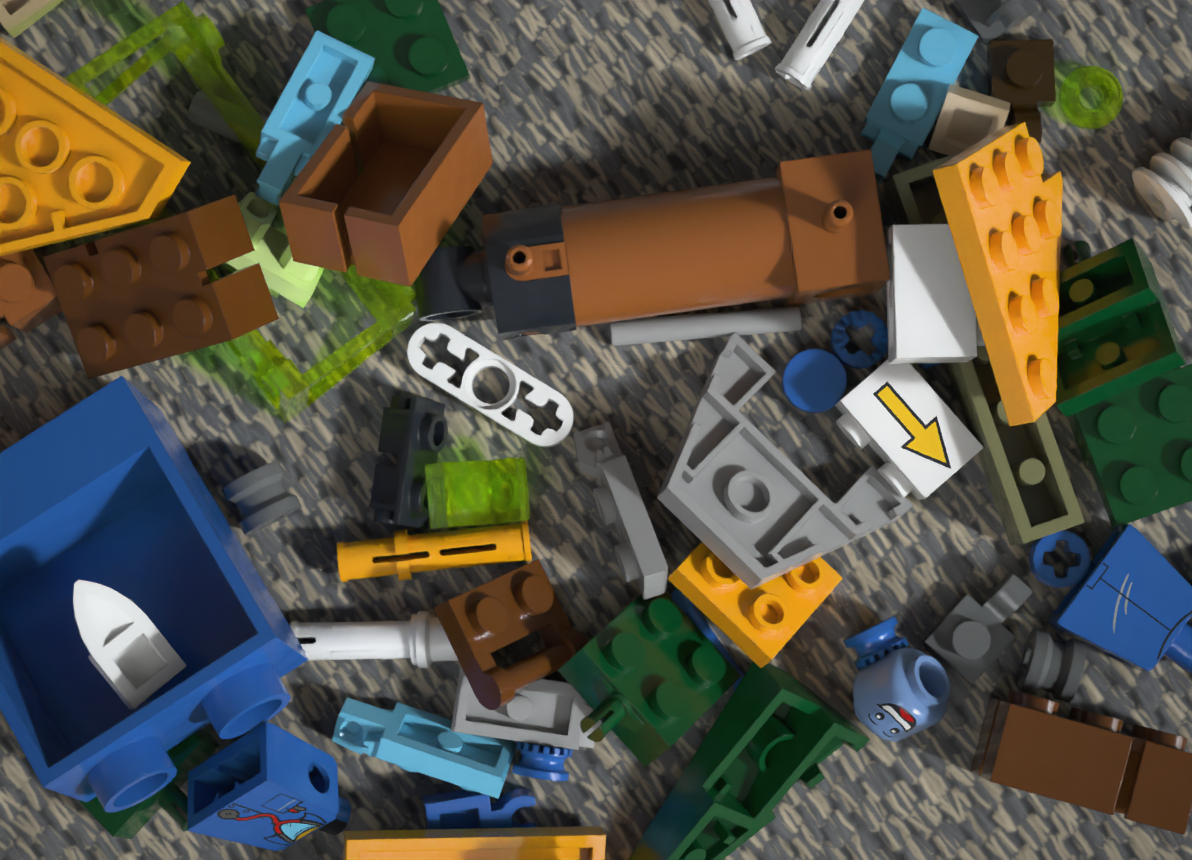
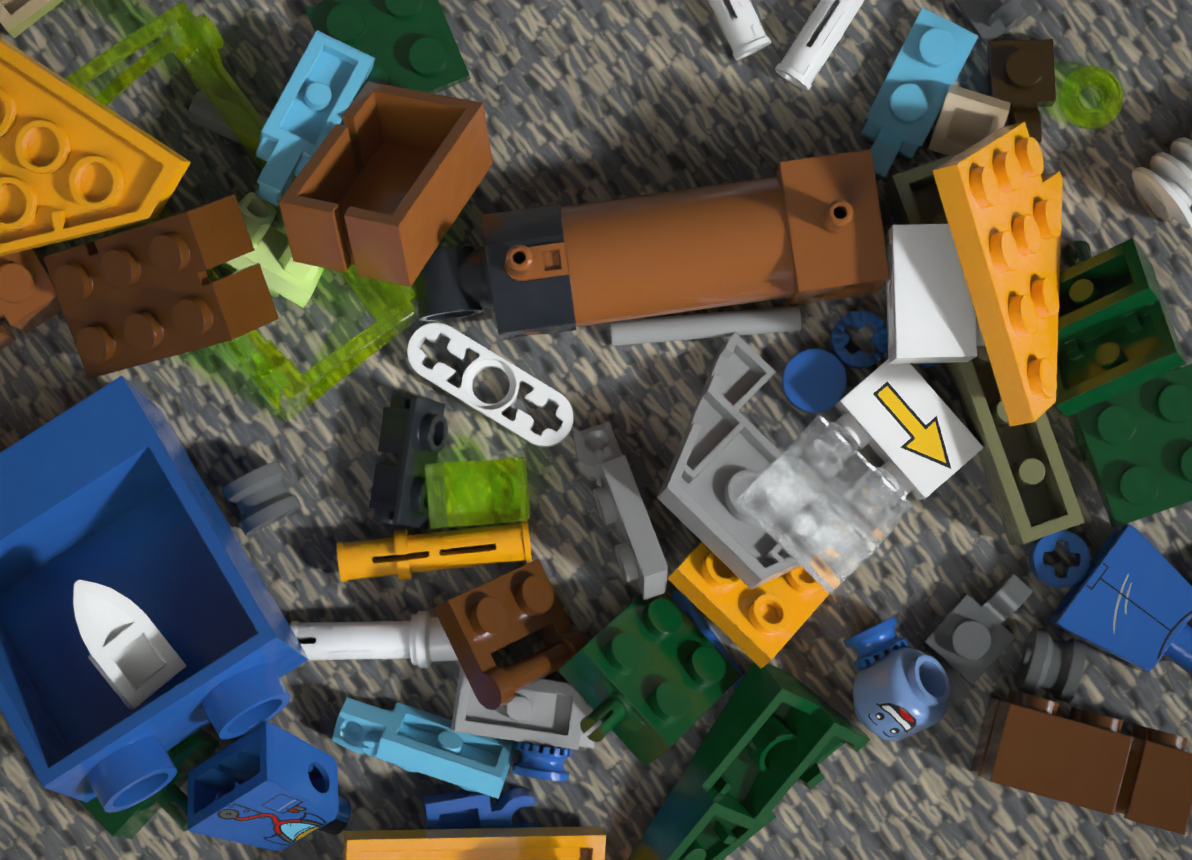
(826, 503): none -> clear bracket

